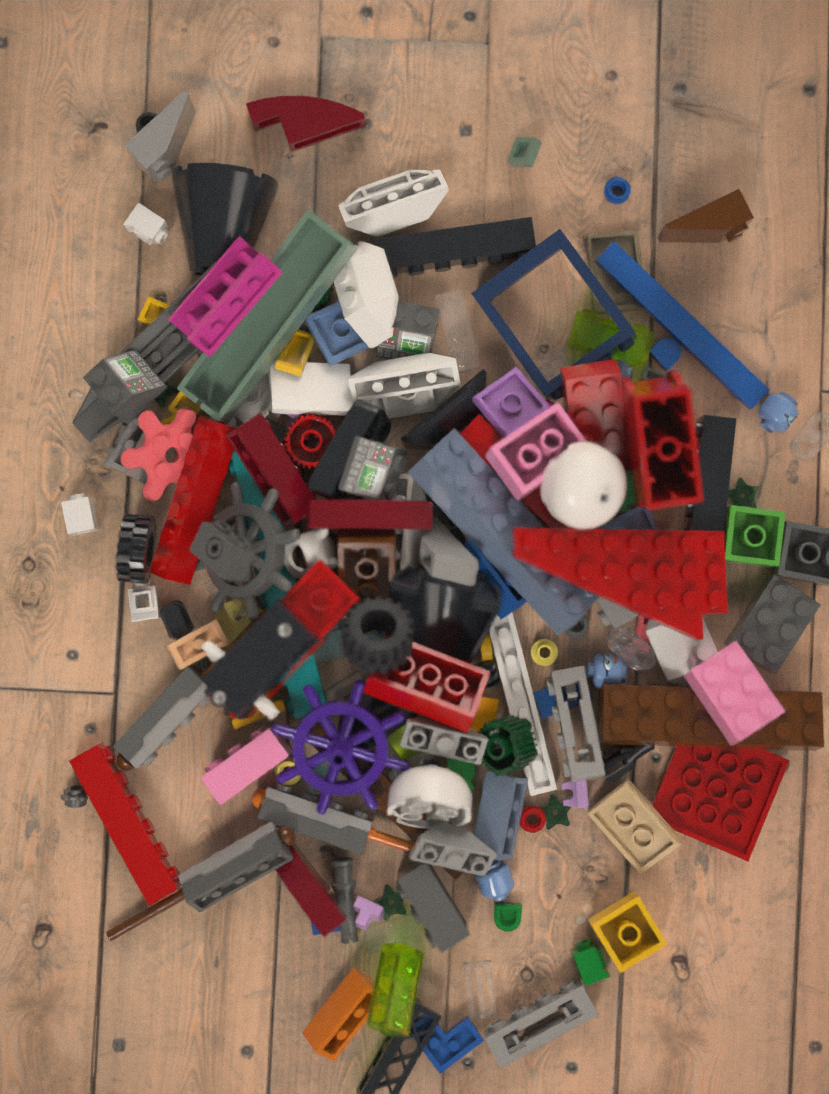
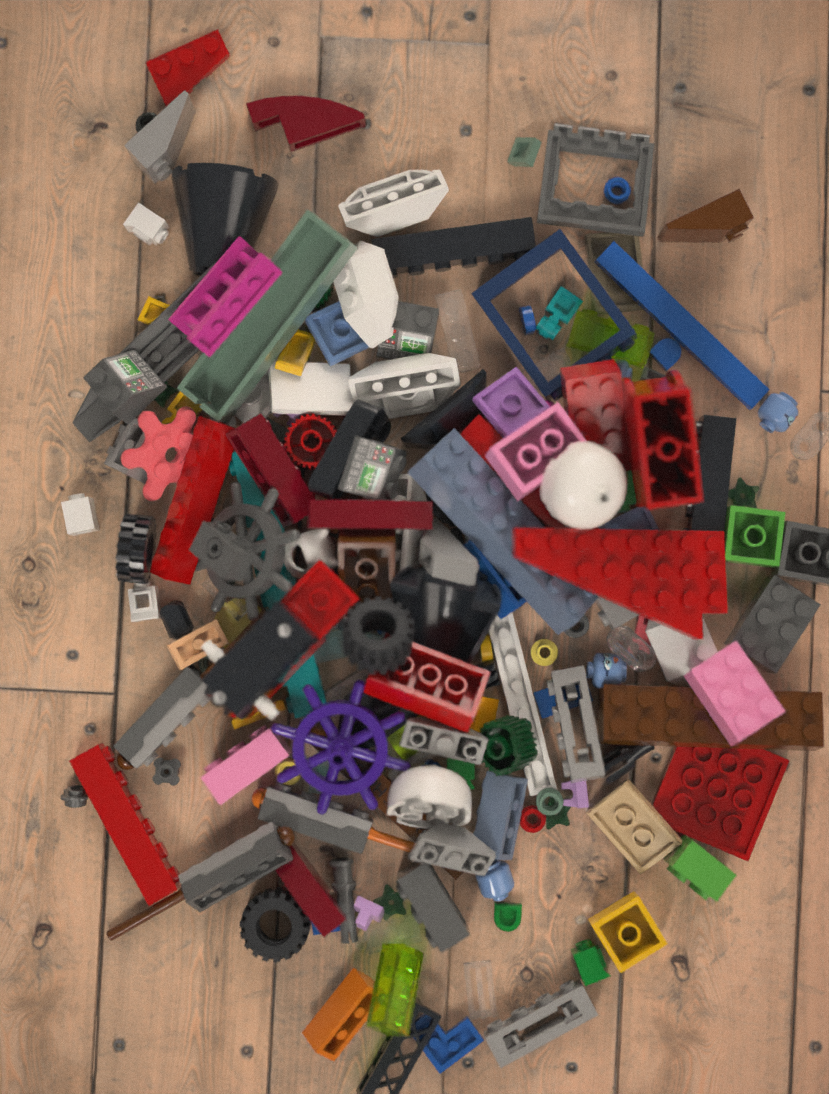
(173, 767): none -> dark grey plate
(187, 65): none -> red wing
(262, 944): none -> black tyre
(527, 320): none -> blue tile
(553, 808): none -> sand green plate
(562, 308): none -> teal plate
(591, 217): none -> dark grey hinge
(706, 874): none -> bright green brick

